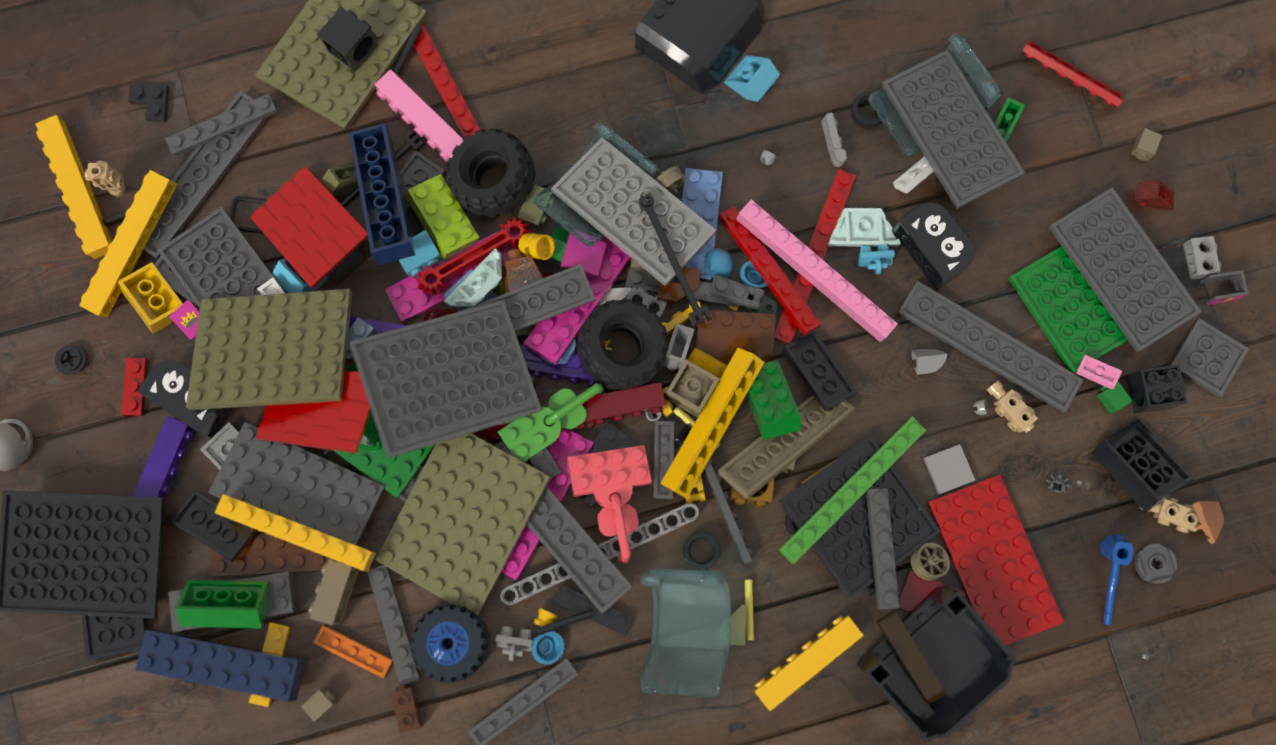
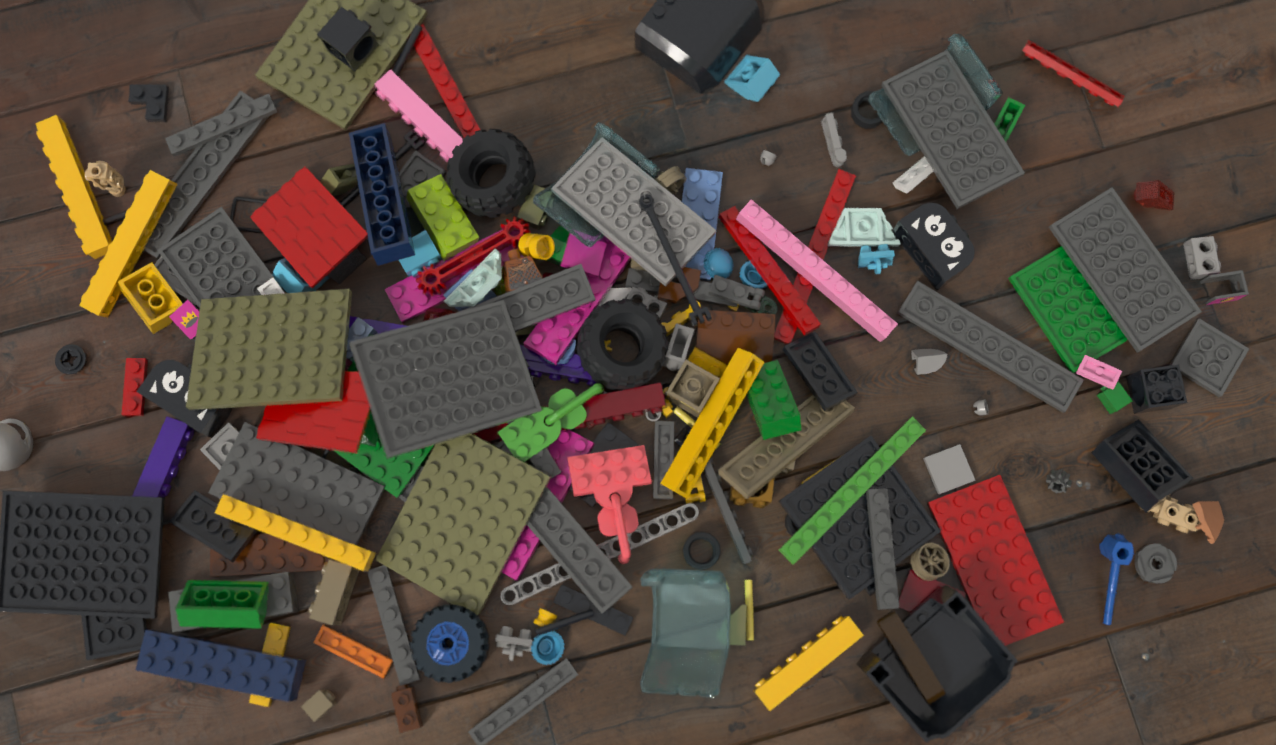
(1012, 413): tan brick -> none
(1146, 144): dark tan brick -> none

